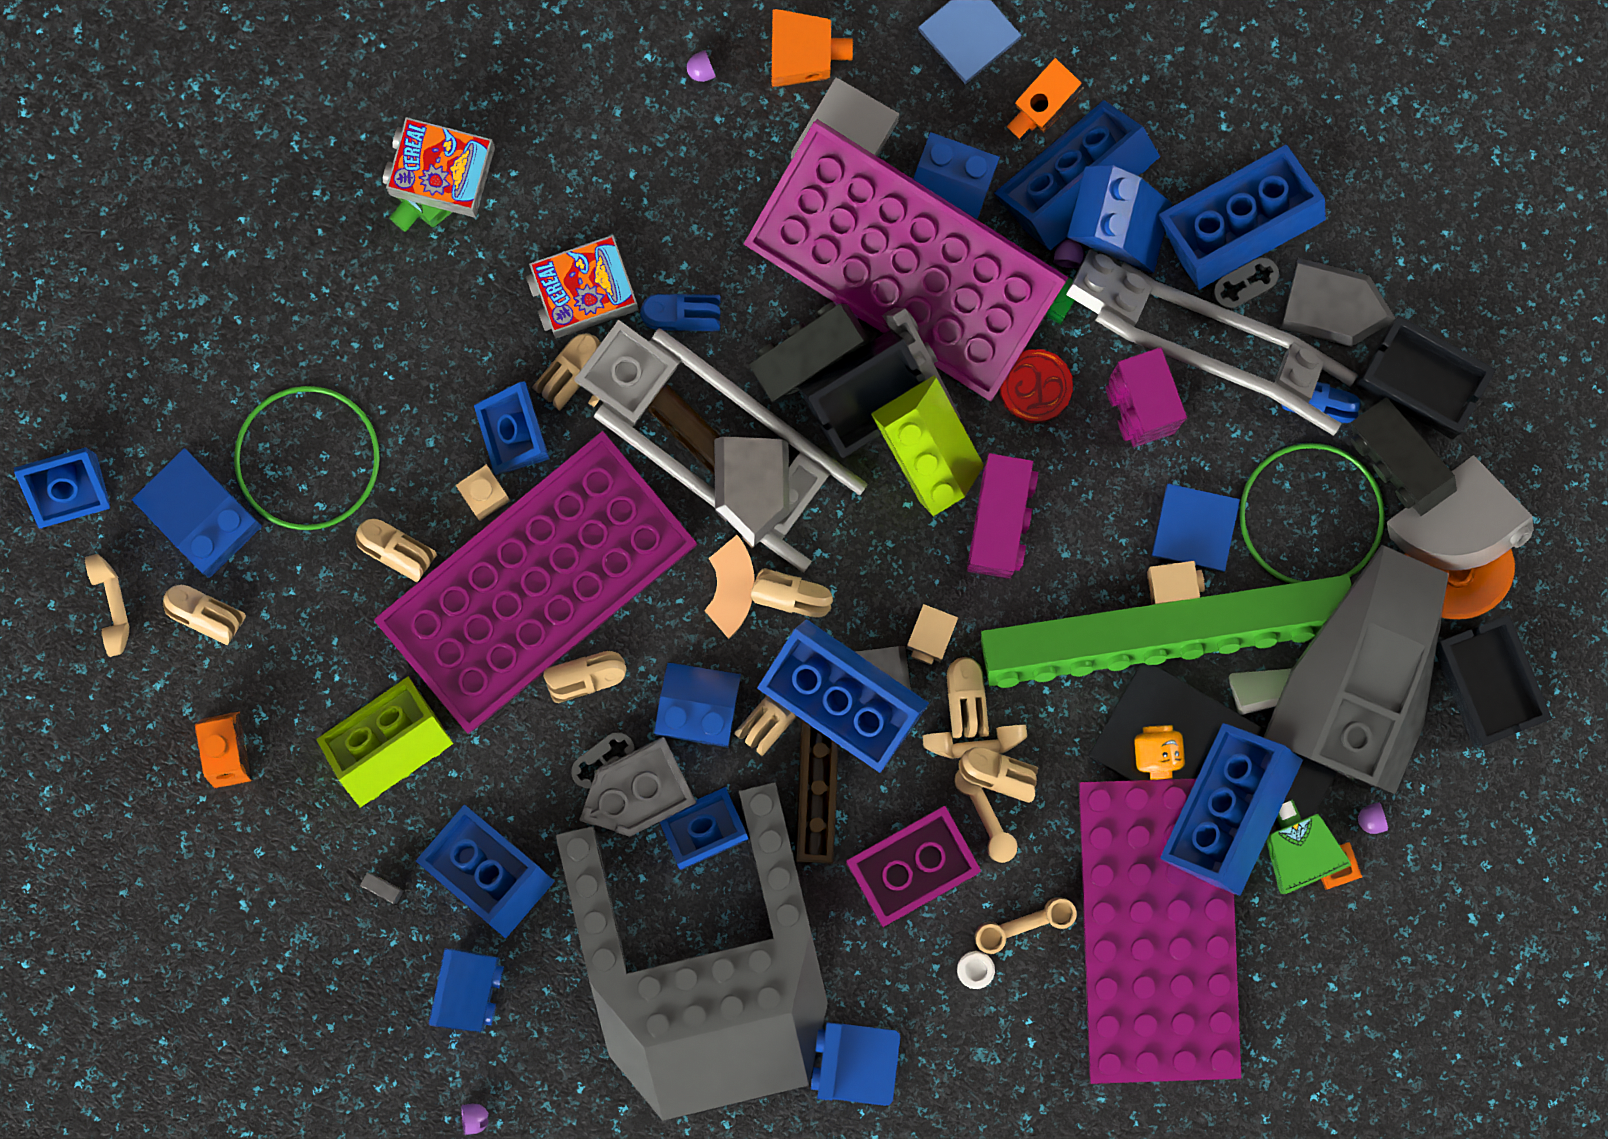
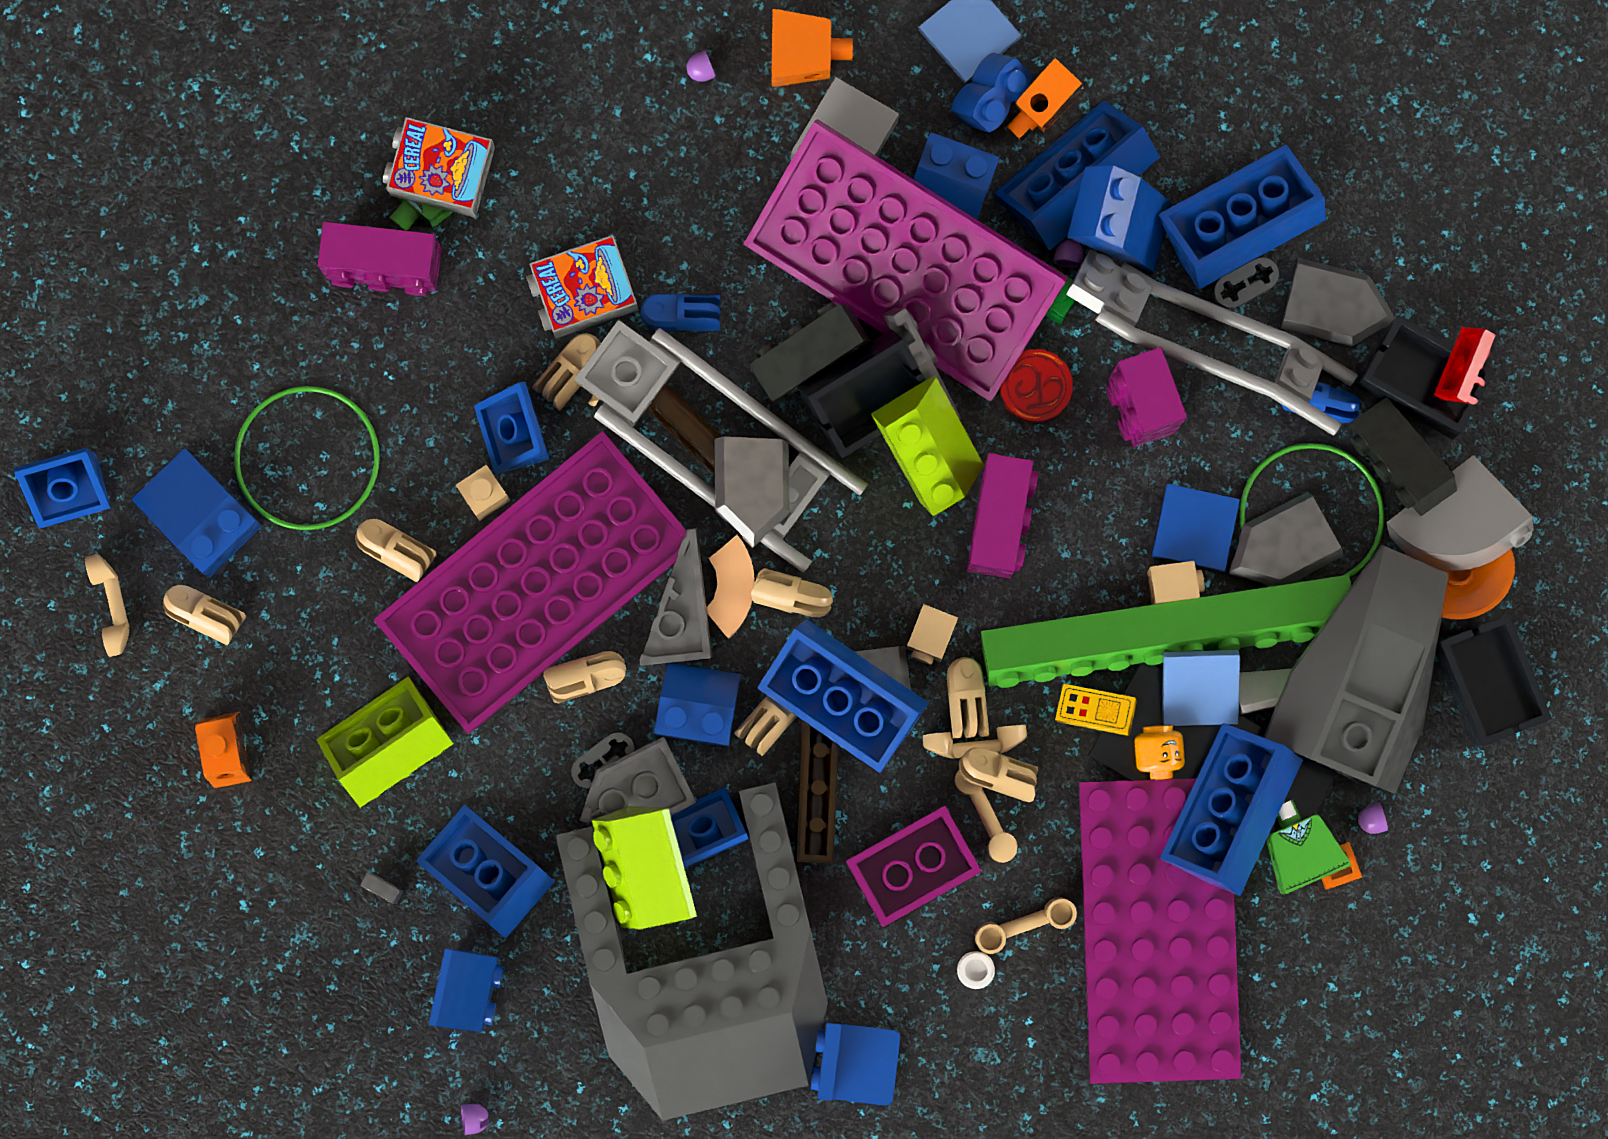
(379, 258): none -> magenta brick
(643, 867): none -> lime slope
(681, 623): none -> flat silver wing
(994, 87): none -> blue brick
(1096, 709): none -> yellow tile
(1200, 687): none -> medium blue tile
(1285, 544): none -> flat silver tile
(1464, 364): none -> red plate

